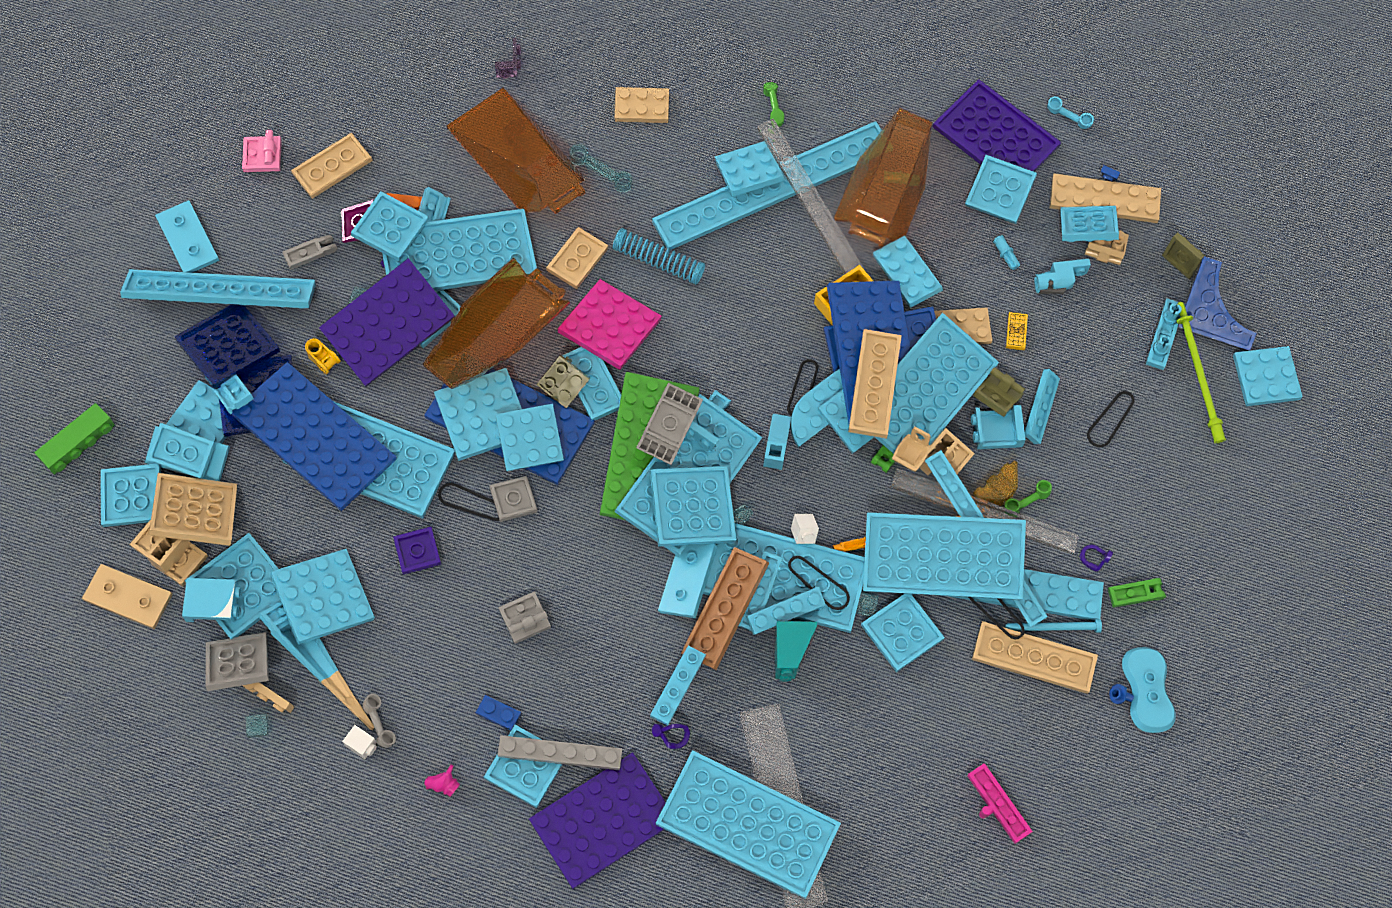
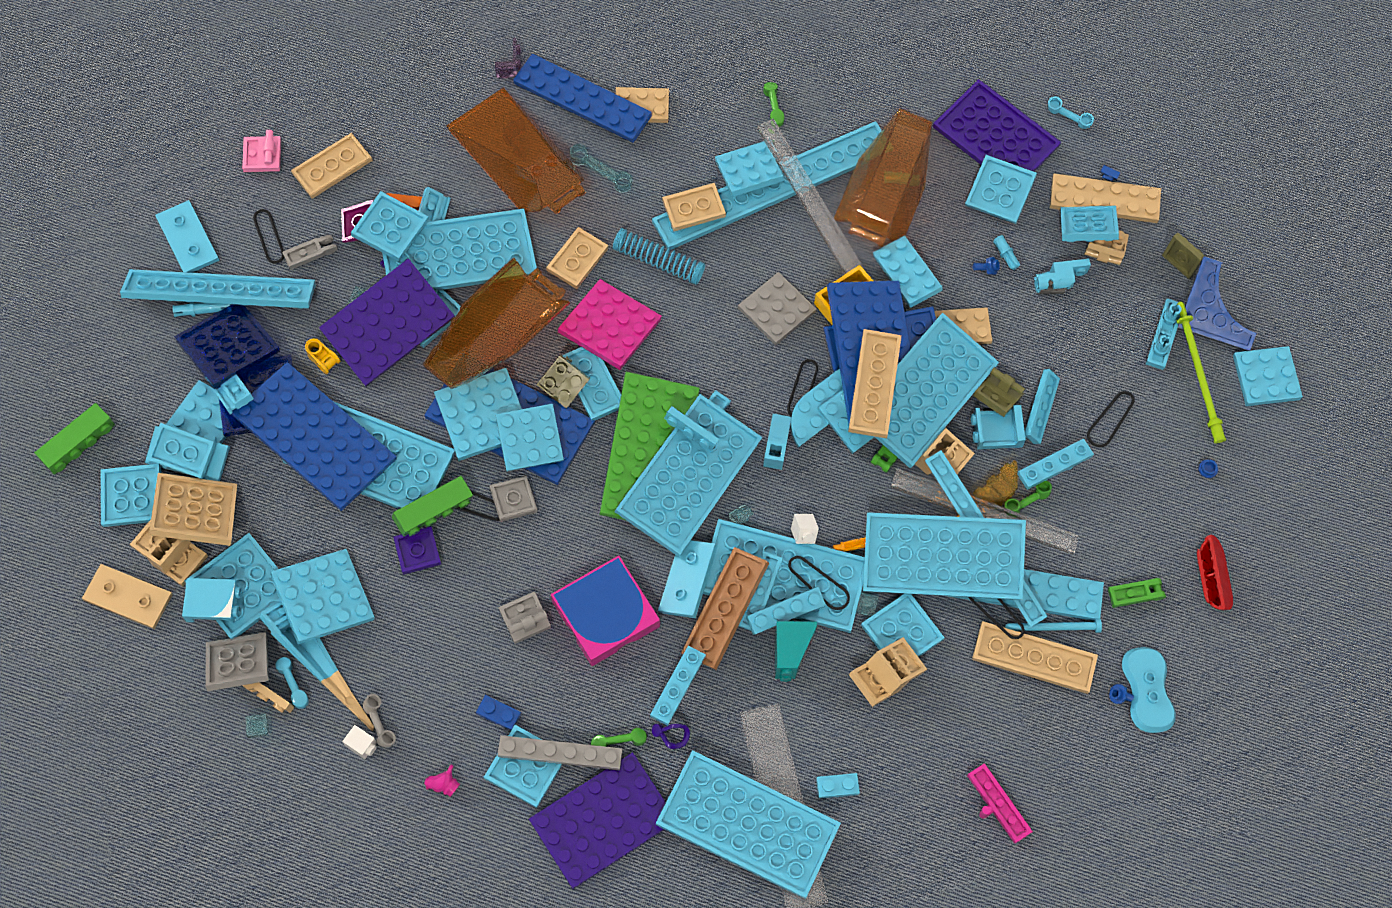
(197, 308): none -> medium azure pin
(261, 239): none -> black piece
(298, 697): none -> medium azure bar
(432, 506): none -> bright green brick
(582, 98): none -> blue plate
(605, 610): none -> blue tile
(637, 736): none -> bright green bar
(669, 423): light grey plate -> none
(692, 506): medium azure plate -> none
(694, 207): none -> tan plate
(777, 308): none -> light grey plate
(837, 785): none -> medium azure plate
(887, 671): none -> tan bracket
(912, 450): tan piece -> none
(991, 266): none -> blue plate
(1016, 331): yellow tile -> none
(1055, 464): none -> medium azure plate
(1107, 555): dark purple piece -> none
(1208, 468): none -> blue plate
(1215, 574): none -> red brick

